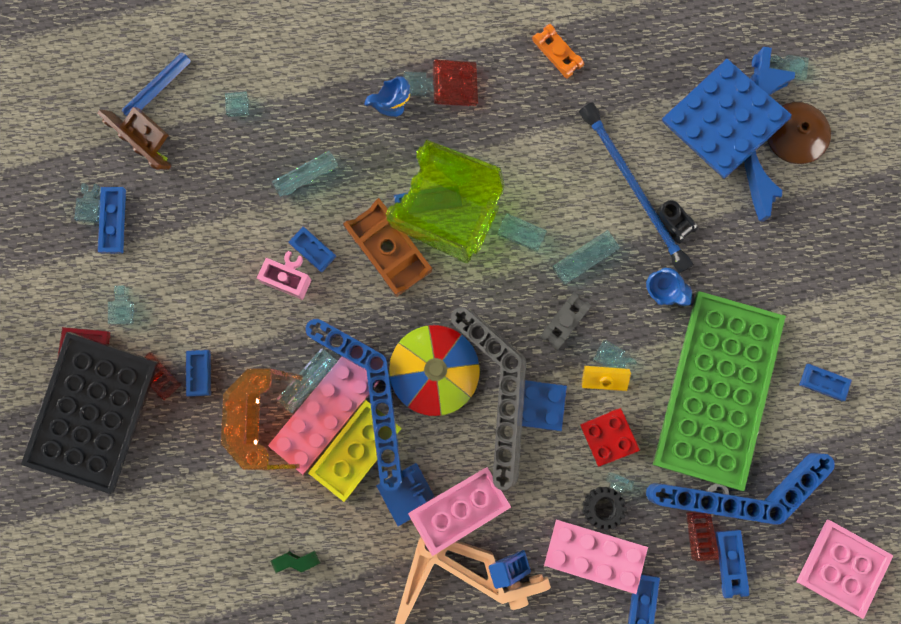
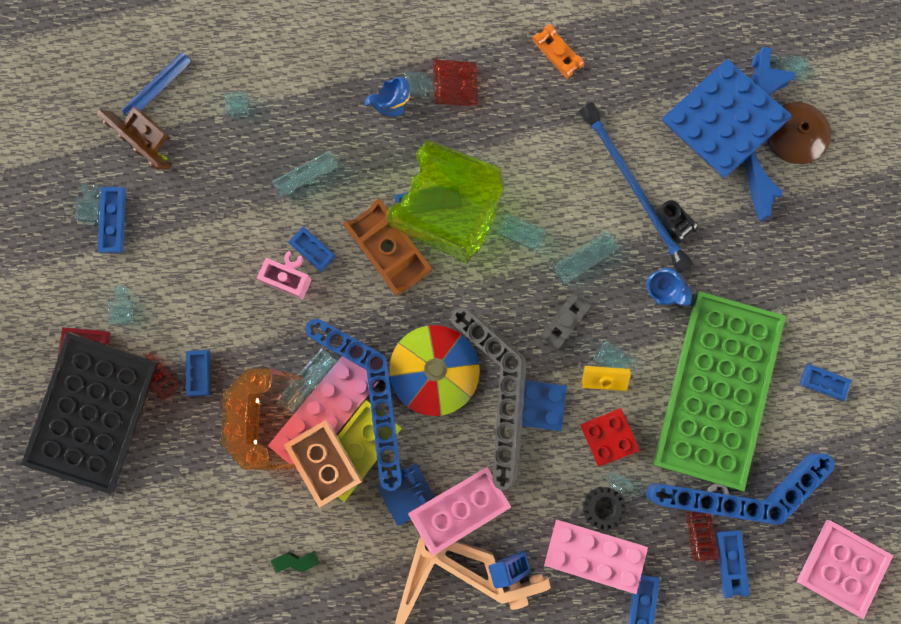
(323, 463): none -> light nougat brick

